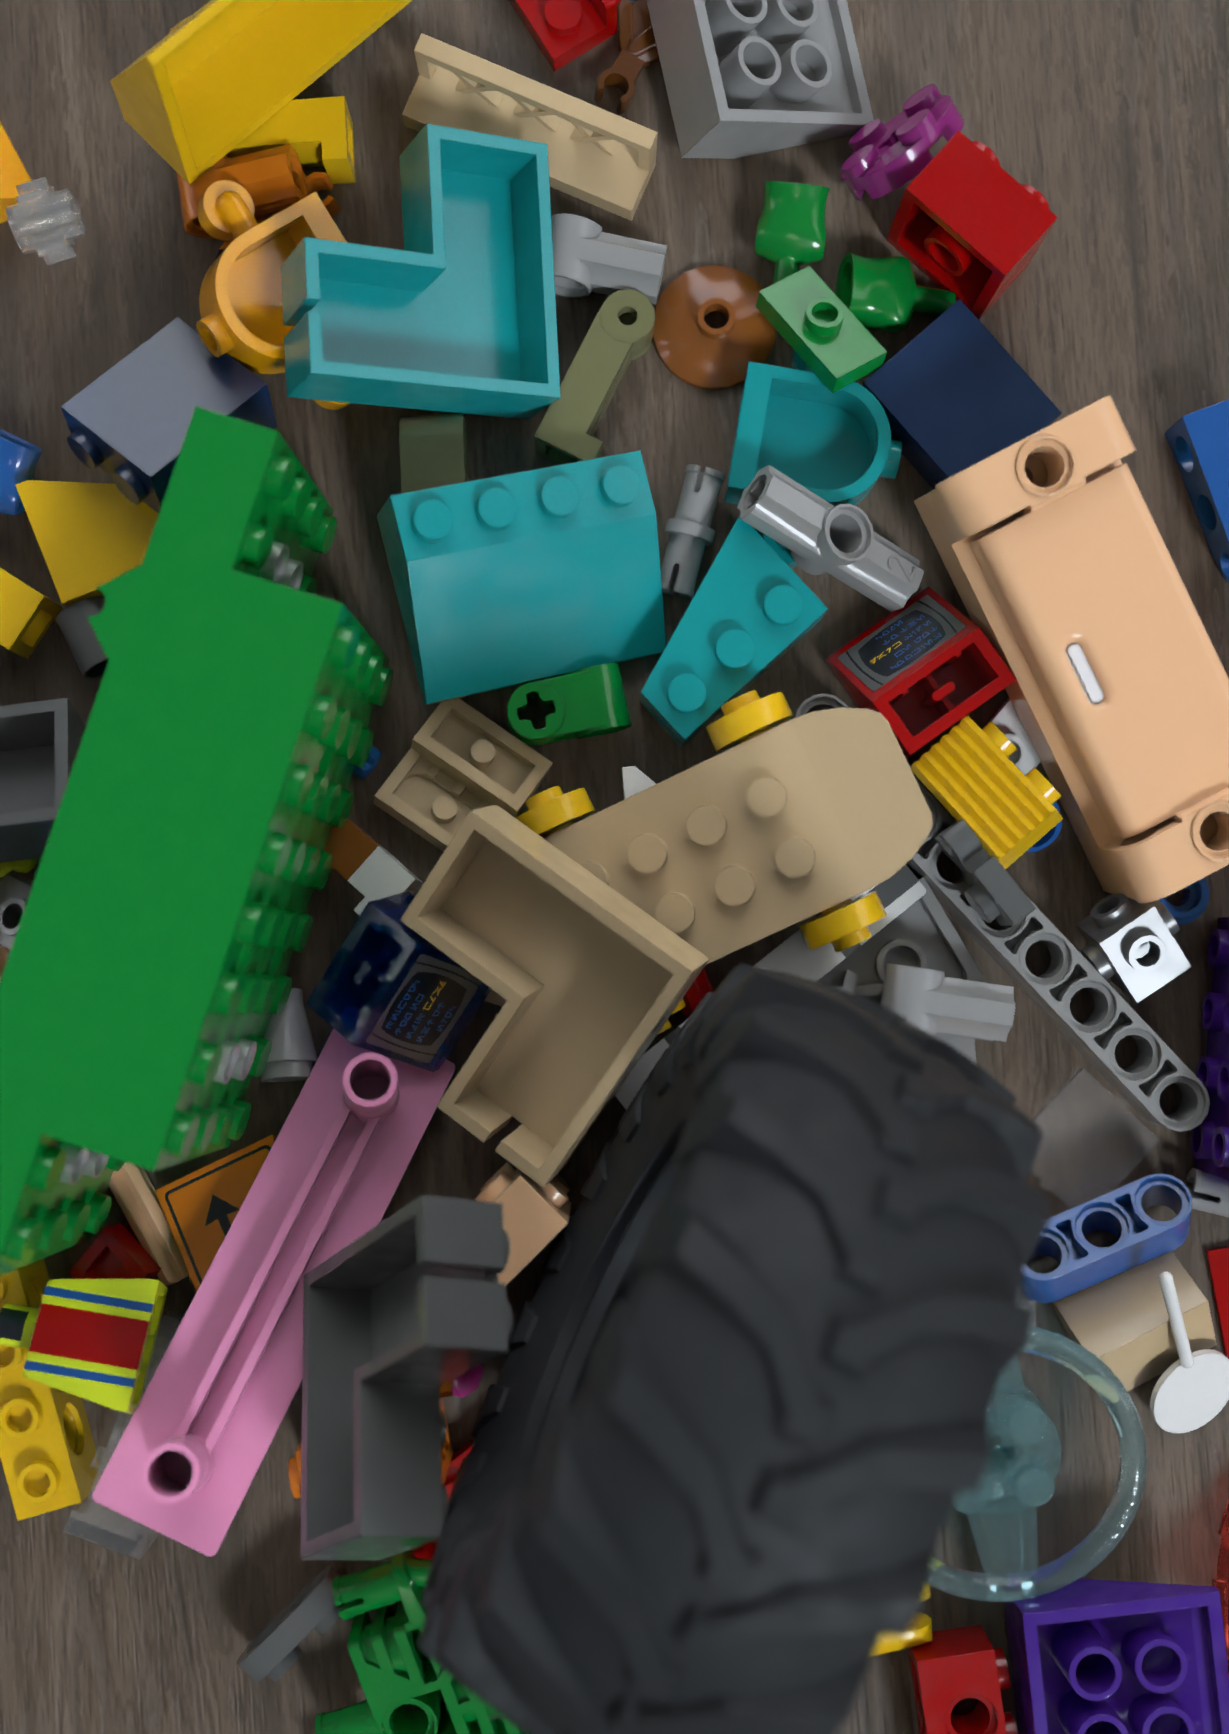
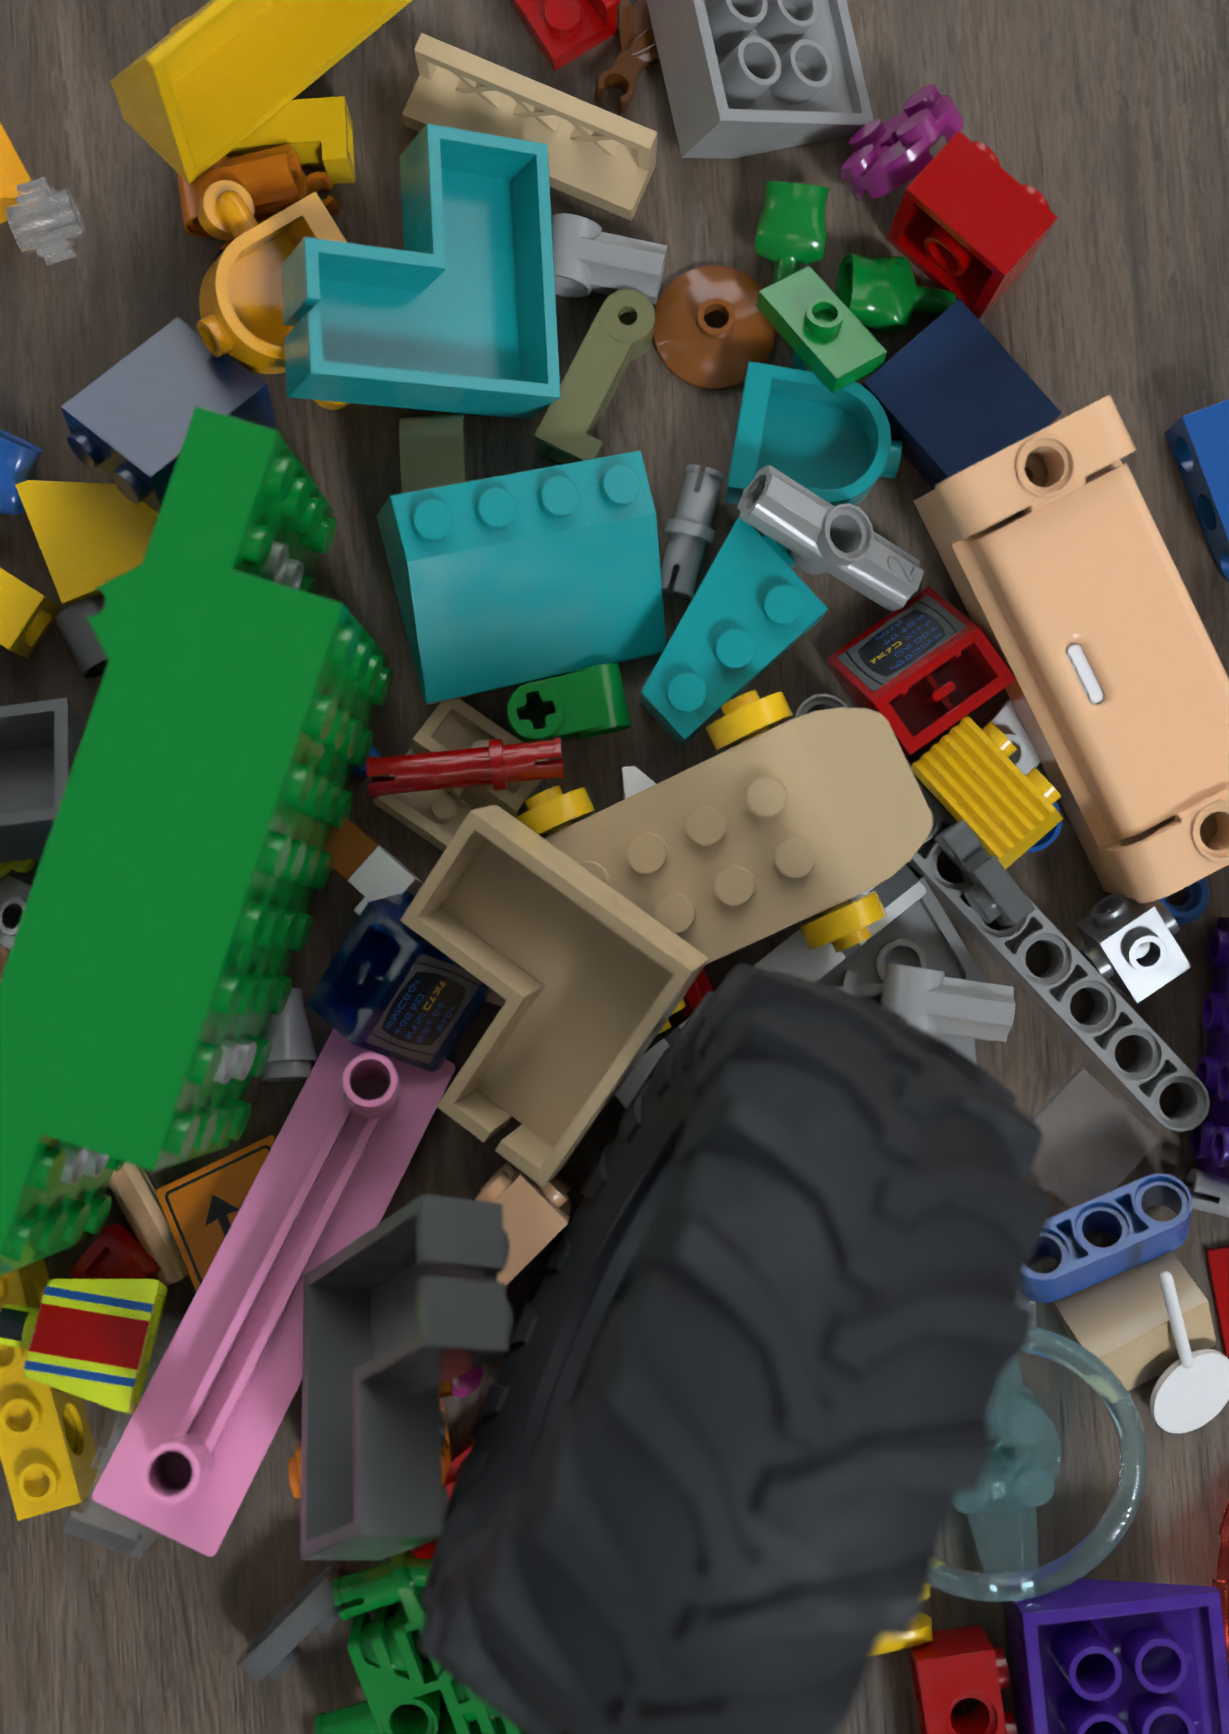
(466, 767): none -> red pin

